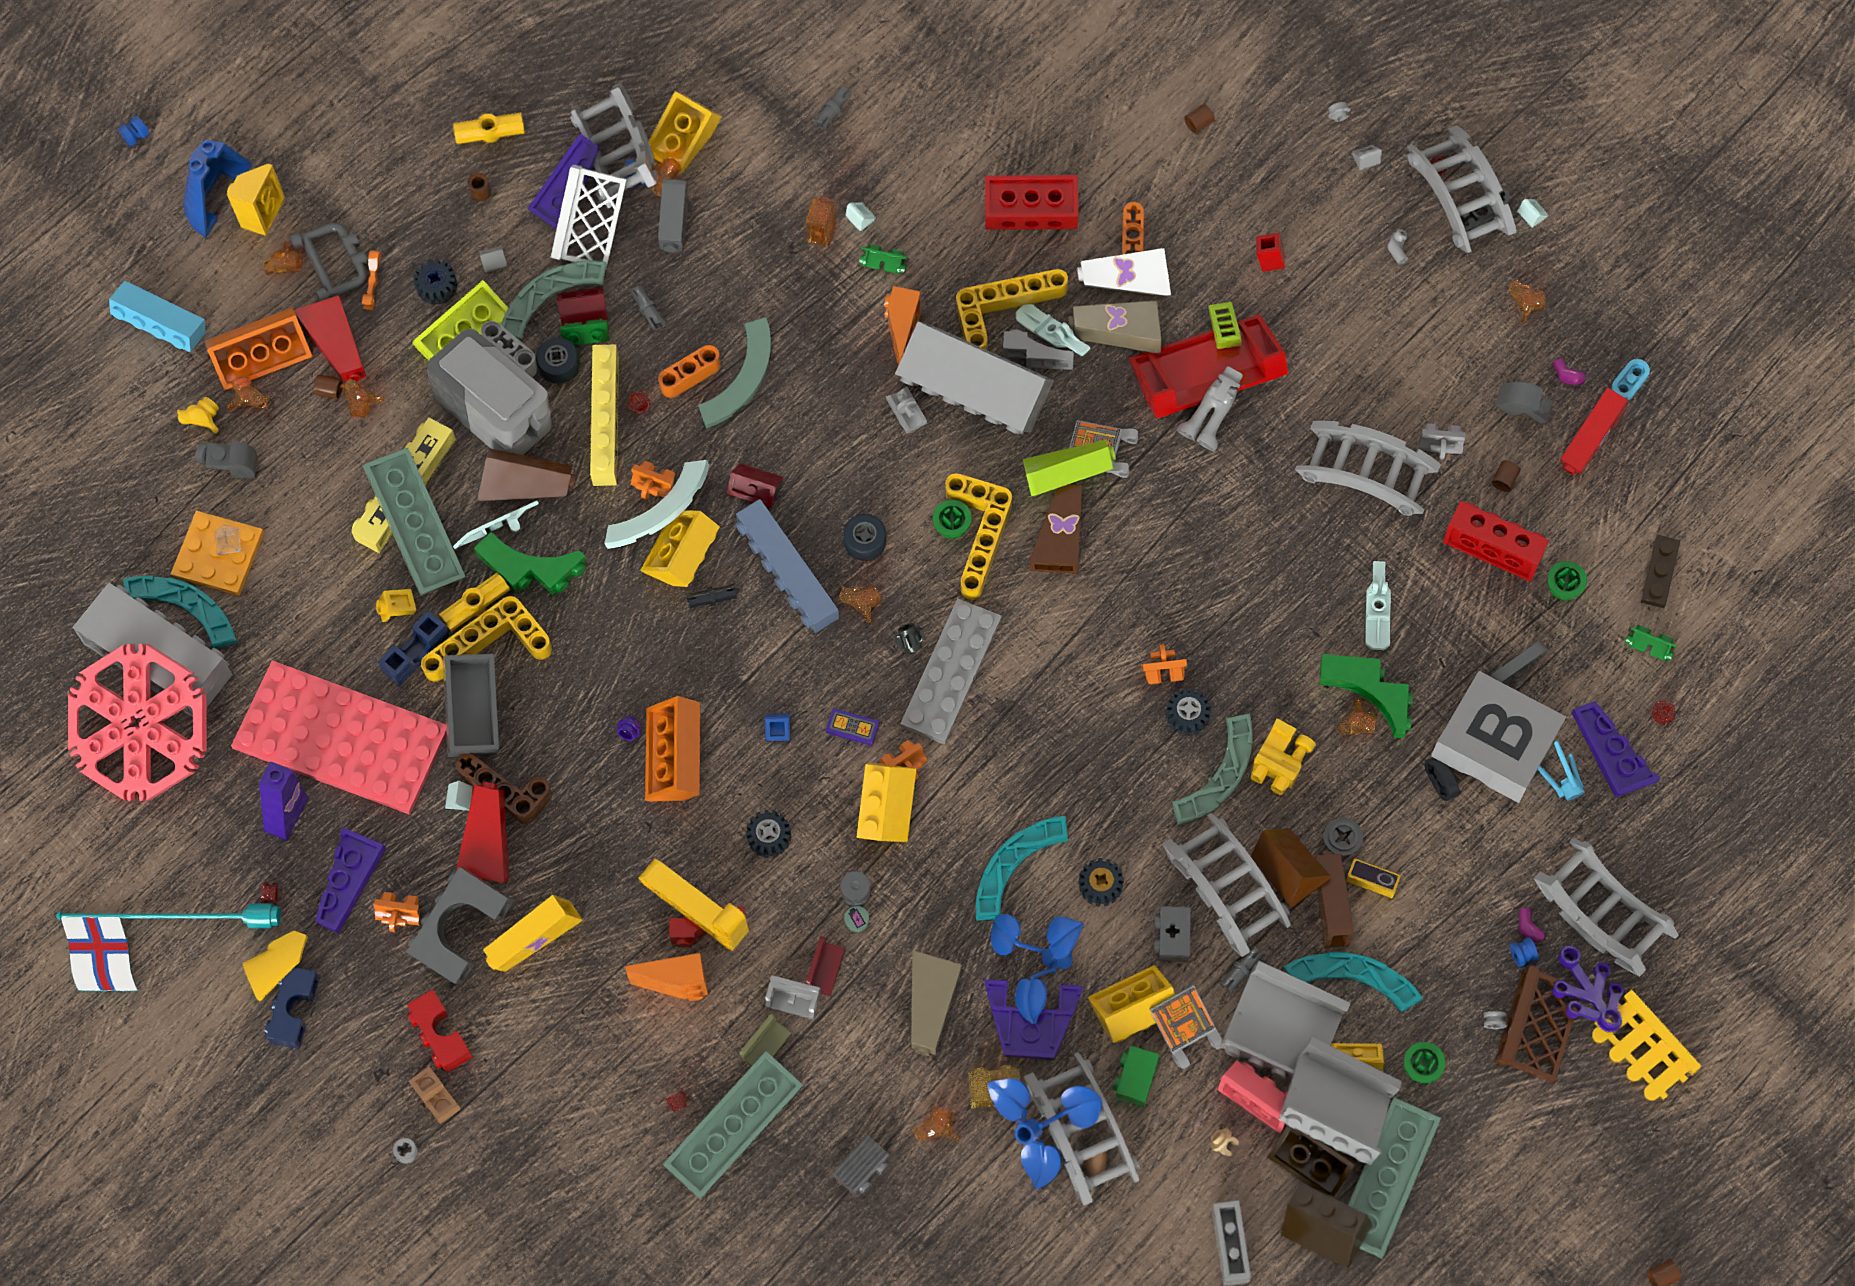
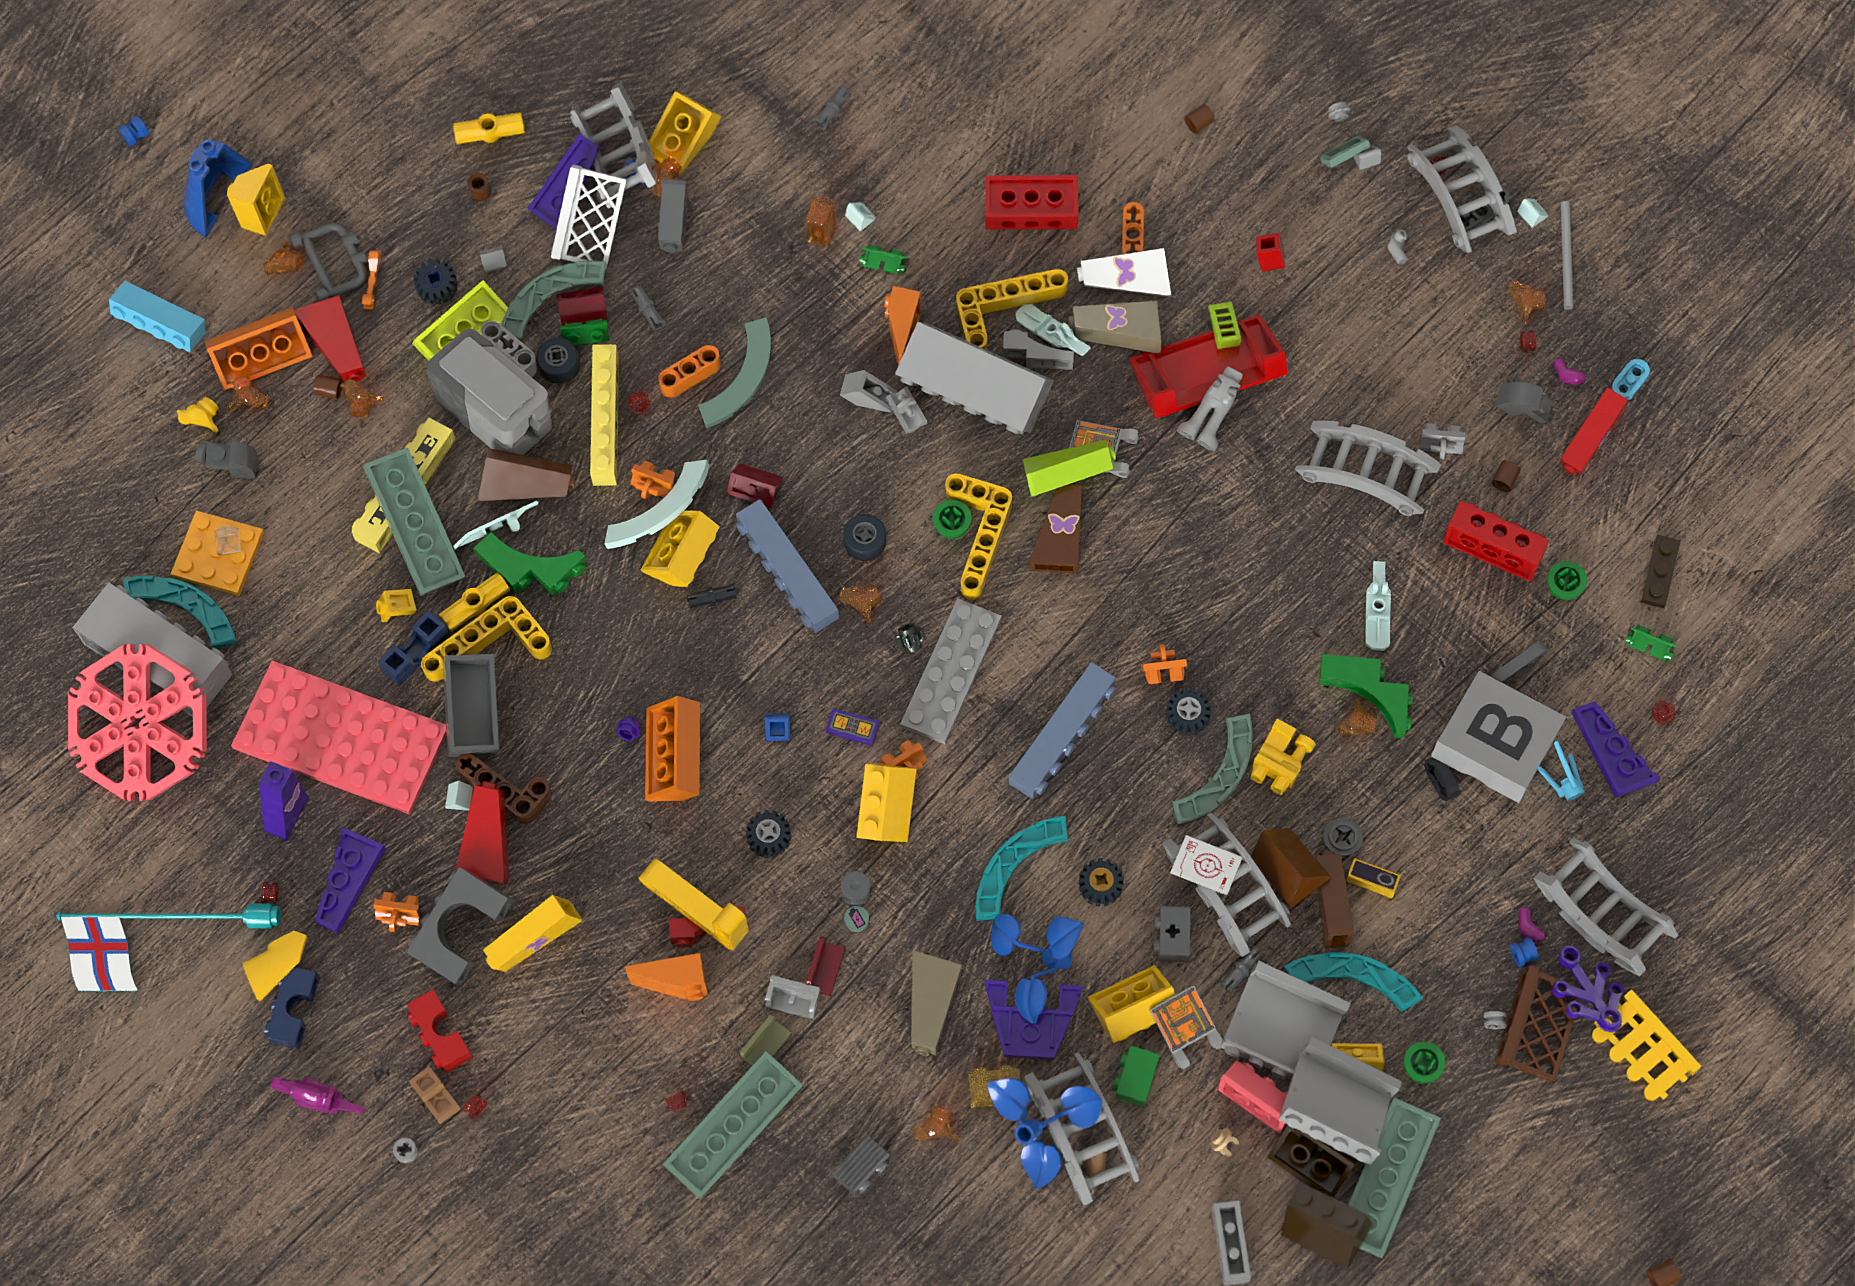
(315, 1095): none -> magenta animal
(474, 1106): none -> clear red bush
(866, 391): none -> light grey slope
(1062, 731): none -> sand blue brick
(1206, 865): none -> white sticker
(1344, 151): none -> sand green tile
(1527, 341): none -> clear red bush
(1566, 255): none -> light grey piece

